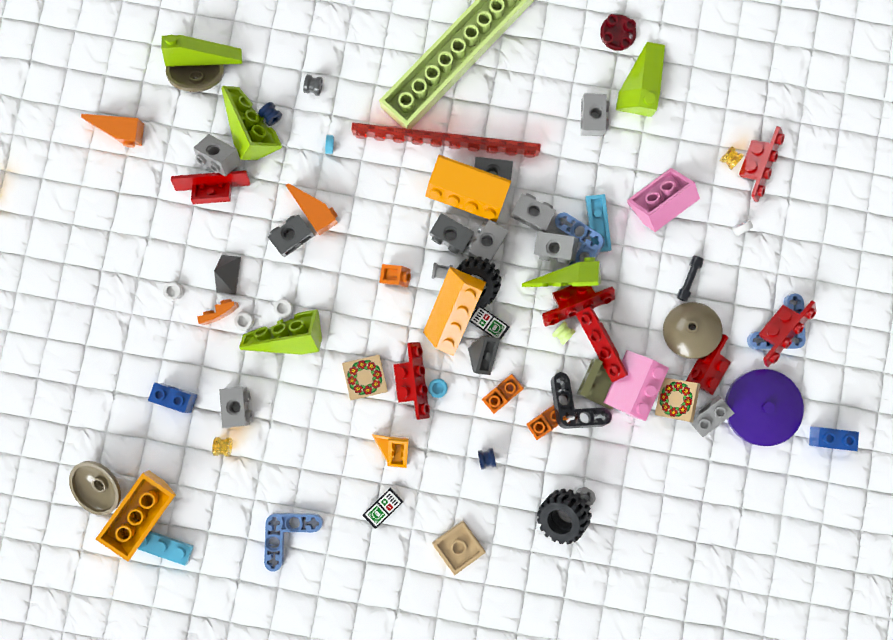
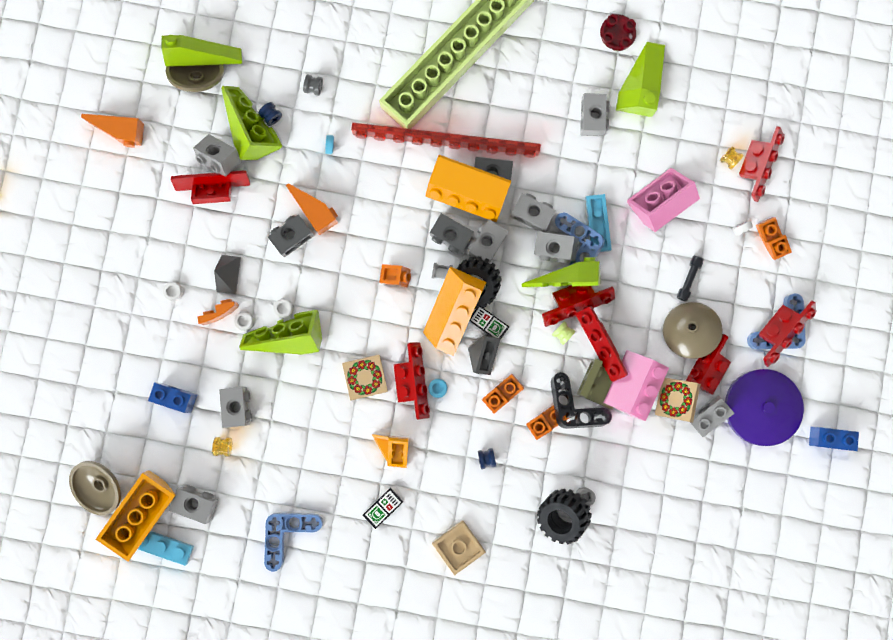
(182, 504): none -> light grey brick
(774, 241): none -> orange slope

